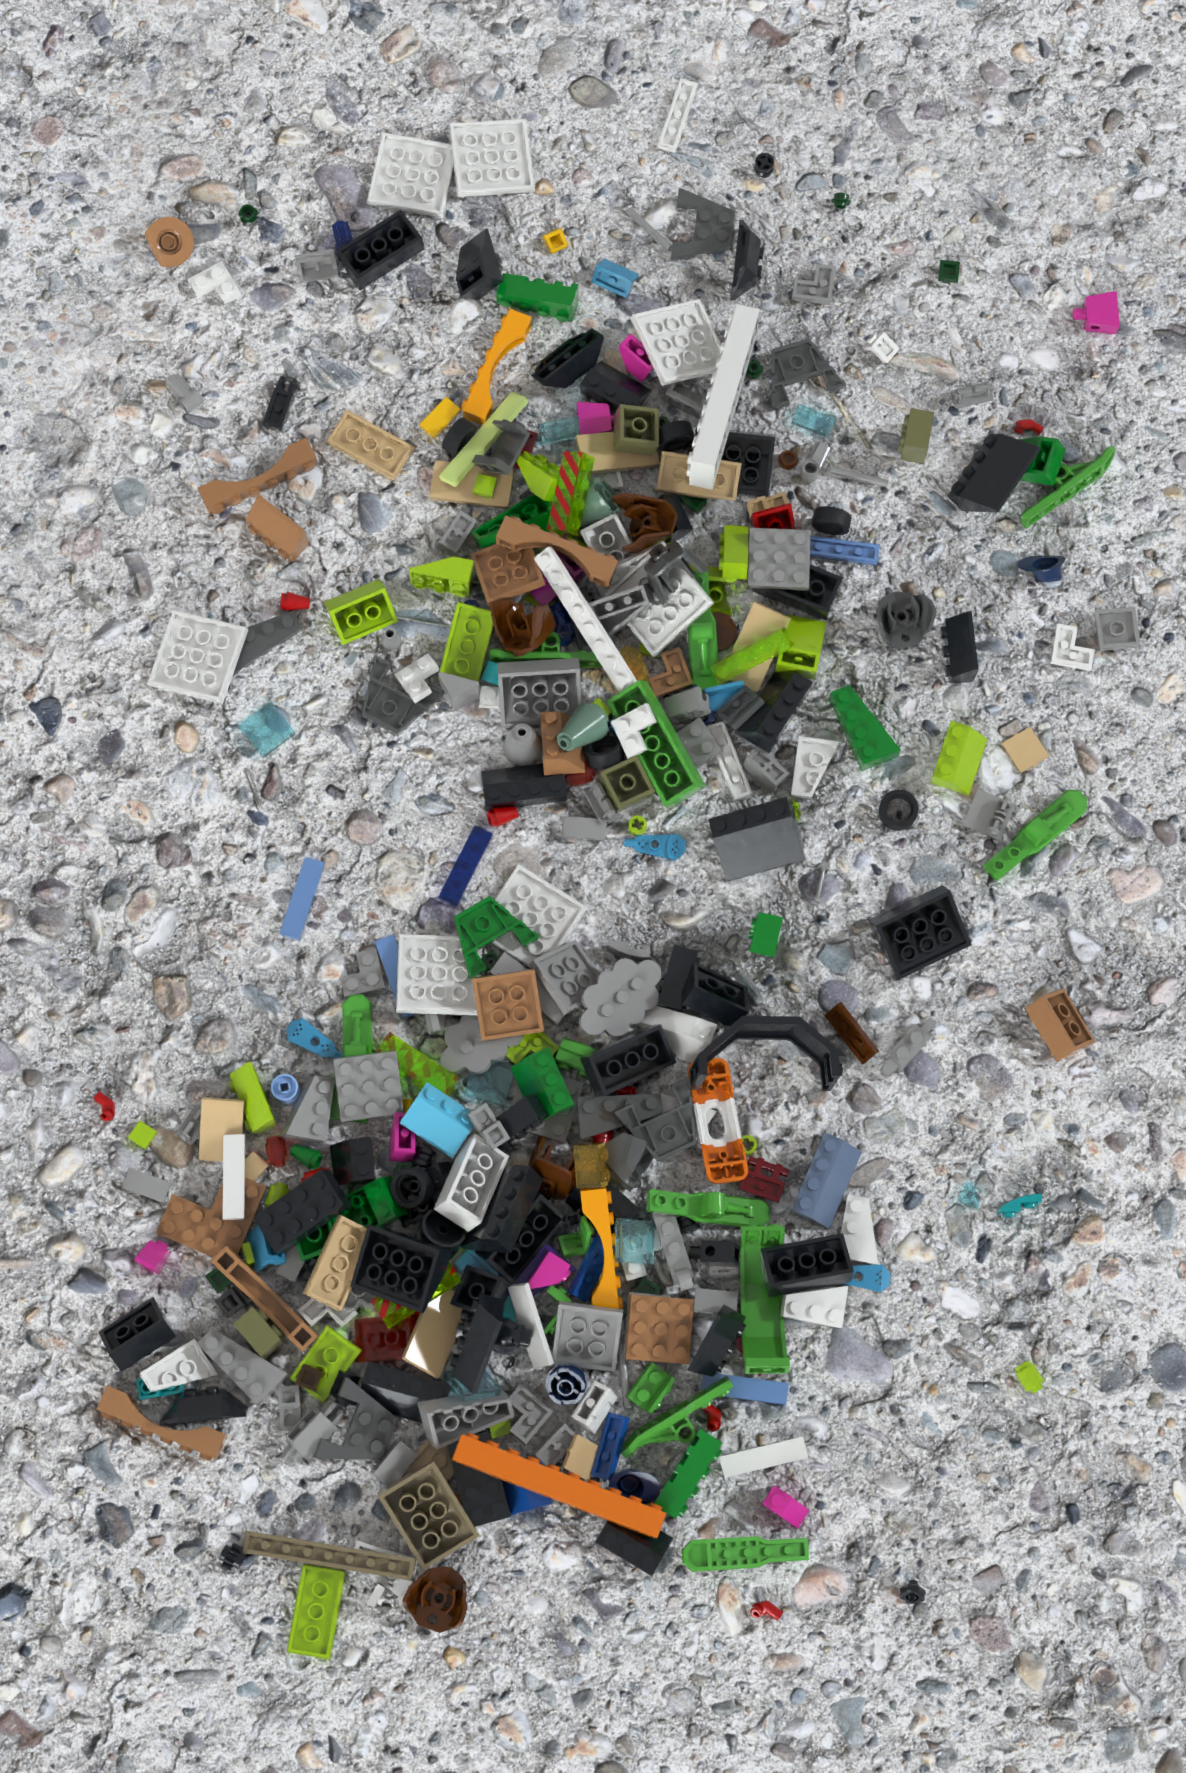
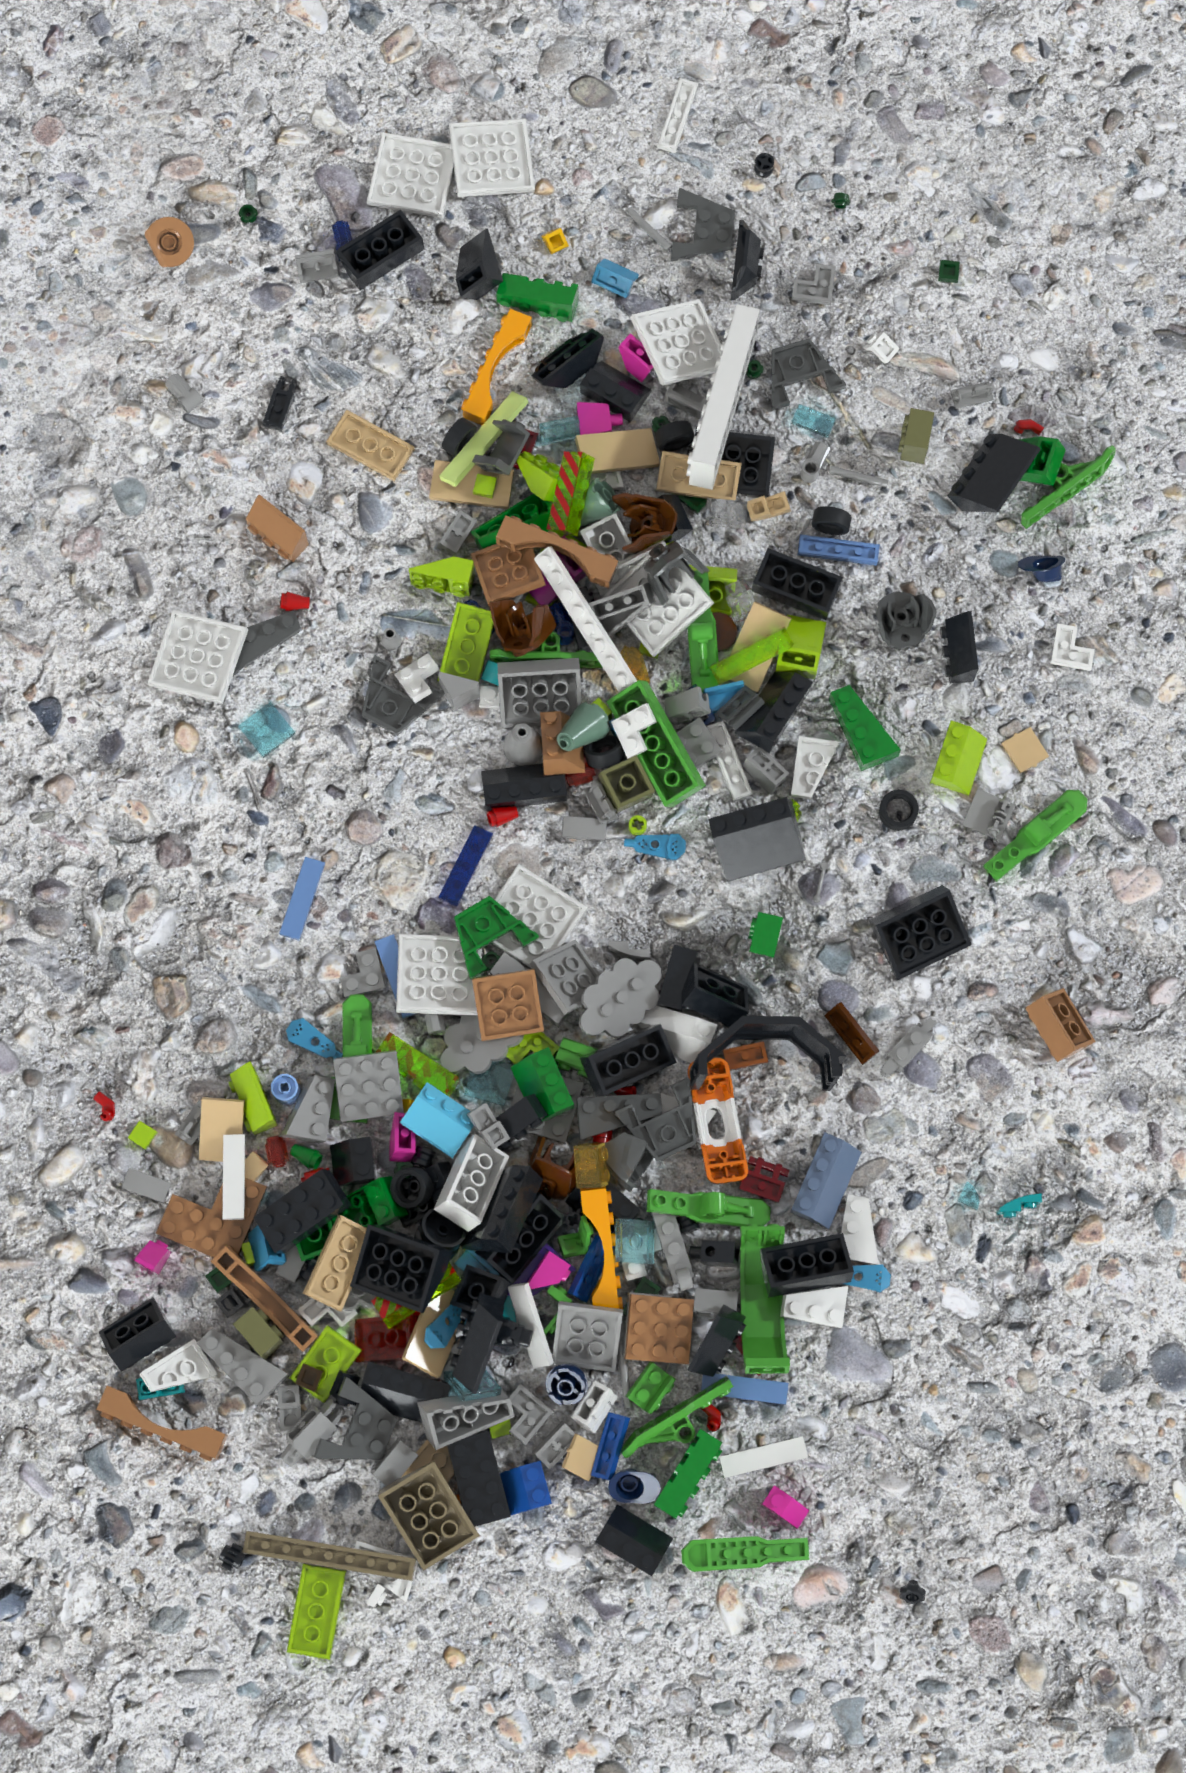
(203, 1406): black wedge -> none
(215, 278): white plate -> none
(222, 494): medium nougat arch -> none
(276, 1192): lime brick -> none
(361, 611): lime slope -> none
(422, 1602): reddish brown piece -> none
(438, 1333): none -> dark azure piece
(440, 417): yellow tile -> none
(559, 1486): orange brick -> none
(636, 429): olive brick -> none
(676, 675): medium nougat plate -> none
(734, 552): lime brick -> none
(745, 1056): none -> dark orange plate
(751, 1140): lime bush -> none
(765, 1607): red arm -> none
(774, 518): red slope -> none
(779, 559): light grey plate -> none
(788, 460): reddish brown plate -> none
(1029, 1377): lime brick -> none
(1099, 313): dark pink torso -> none
(1116, 628): light grey plate -> none

